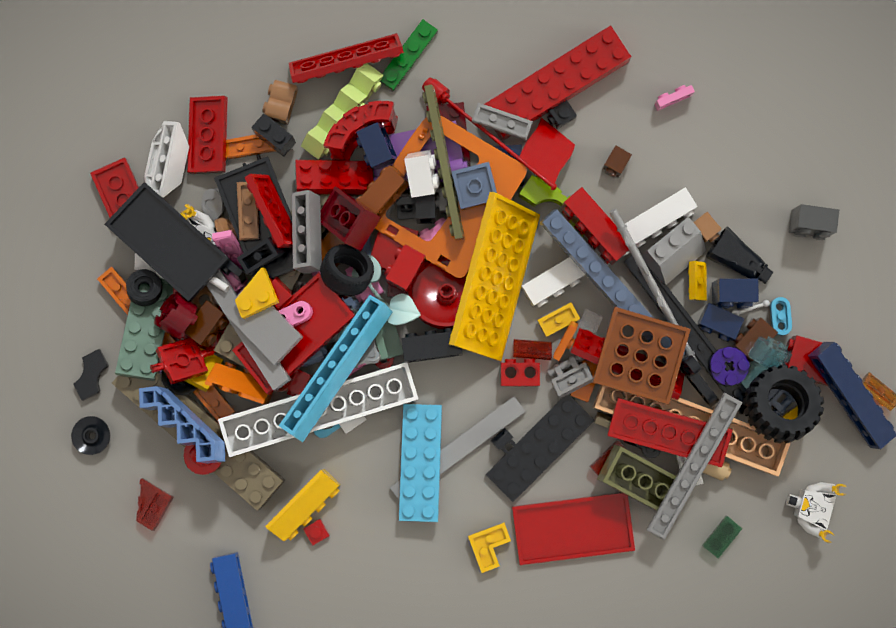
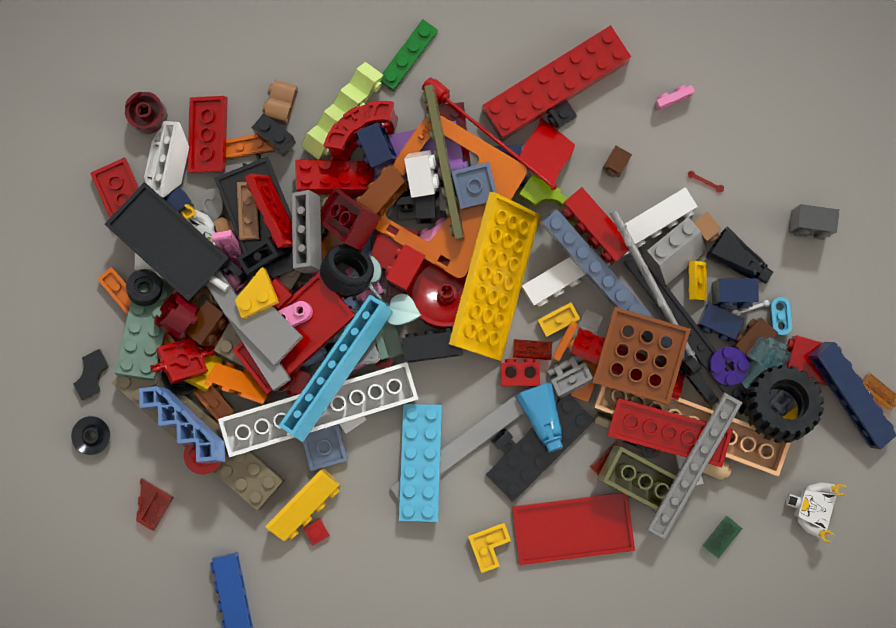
(142, 101): none -> dark red brick
(178, 199): none -> dark blue brick
(325, 448): none -> sand blue plate
(346, 57): red plate -> none
(502, 121): light grey tile -> none
(542, 413): none -> dark azure piece
(719, 188): none -> clear red hinge

